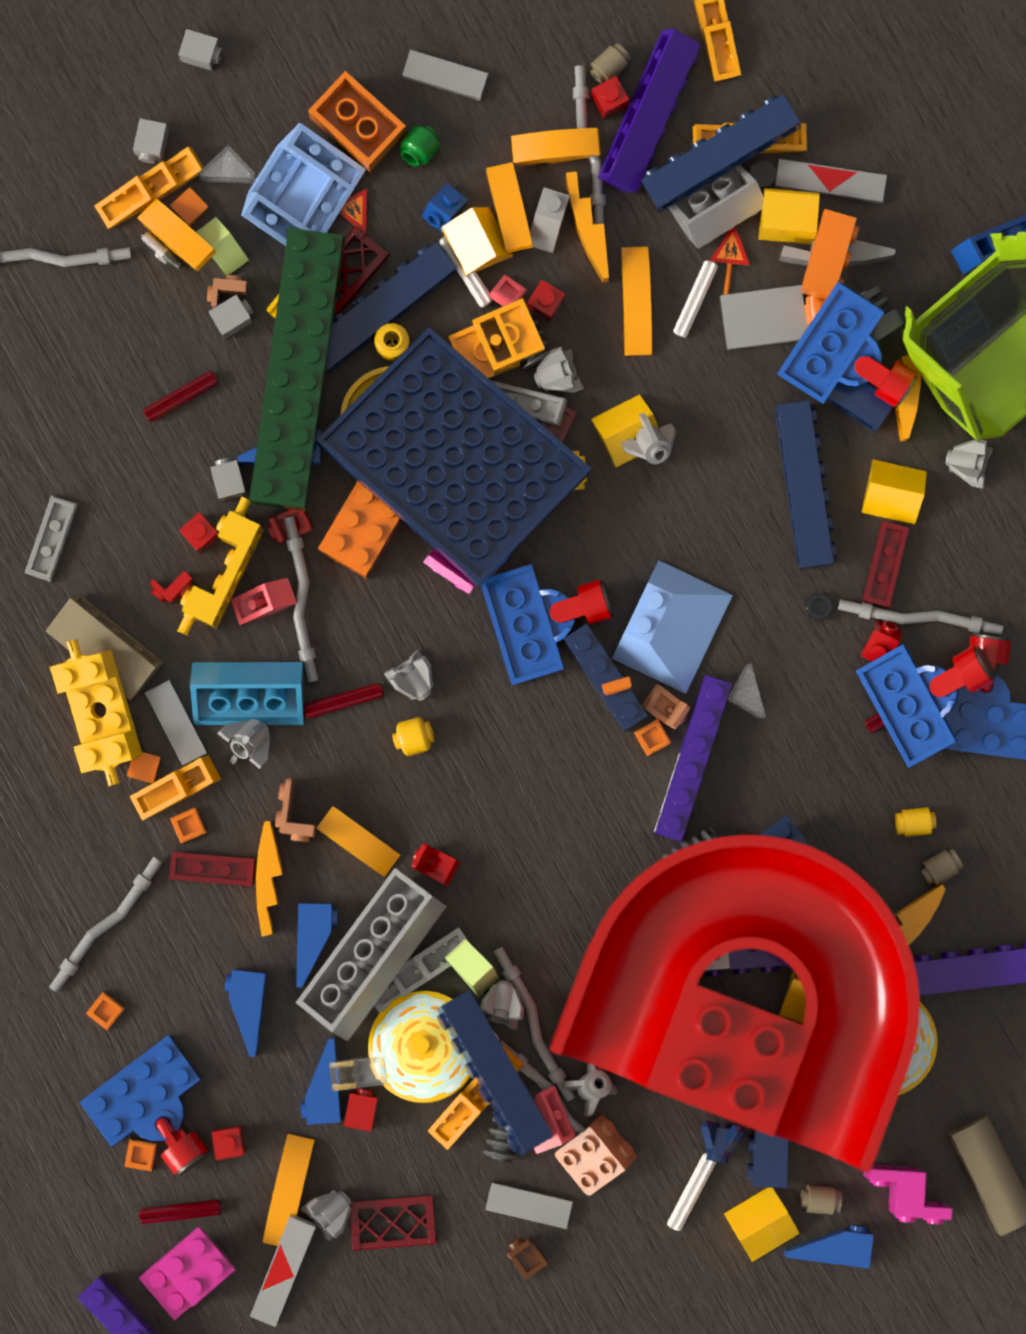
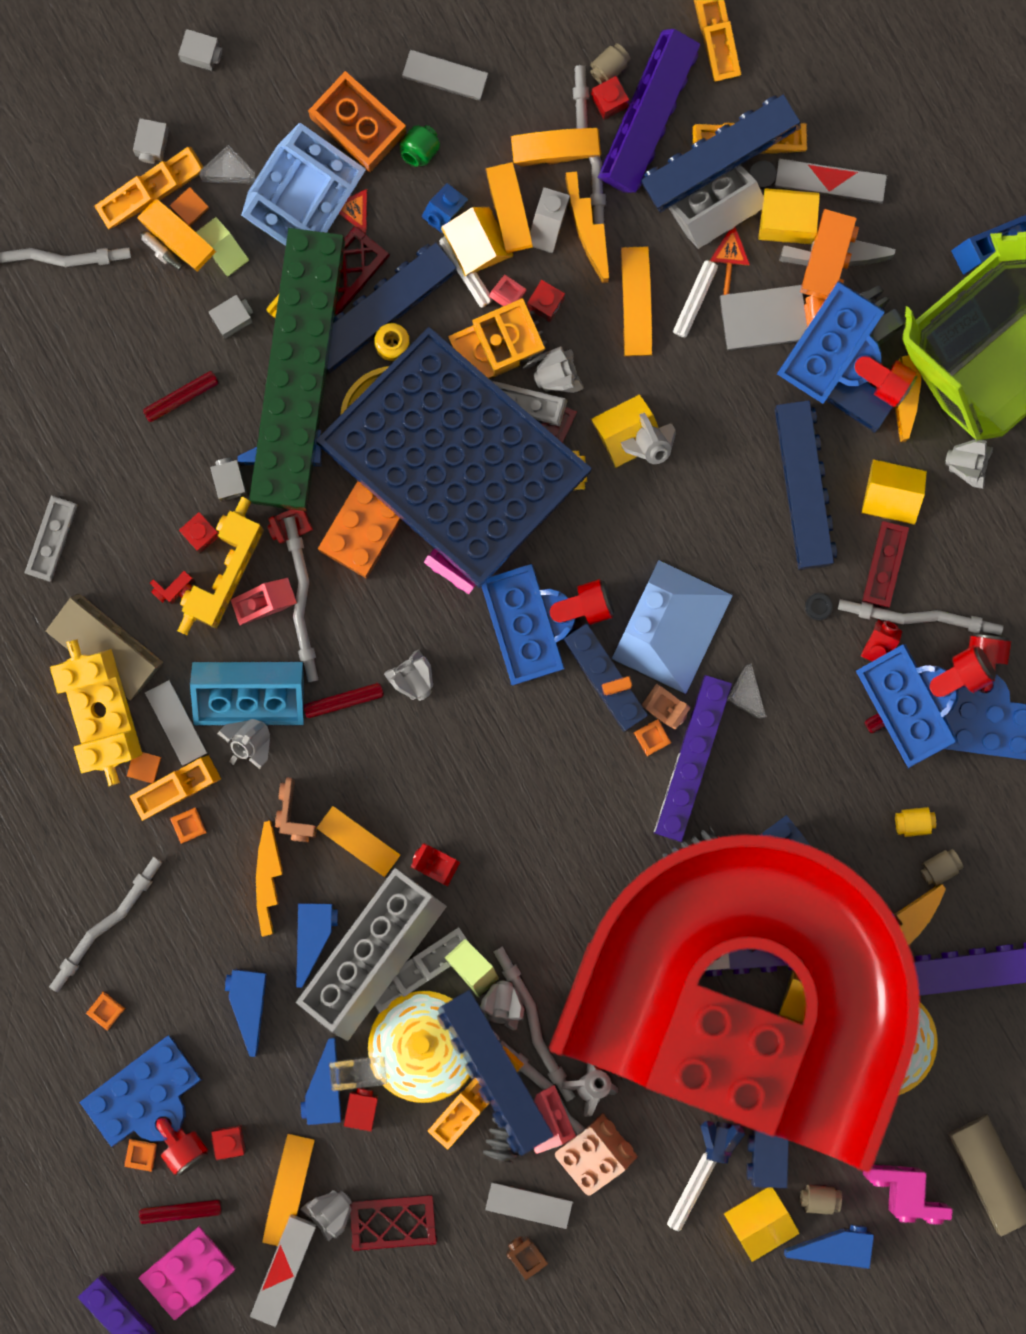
(211, 869): dark red plate -> none
(230, 286): nougat bracket -> none
(413, 736): yellow head -> none

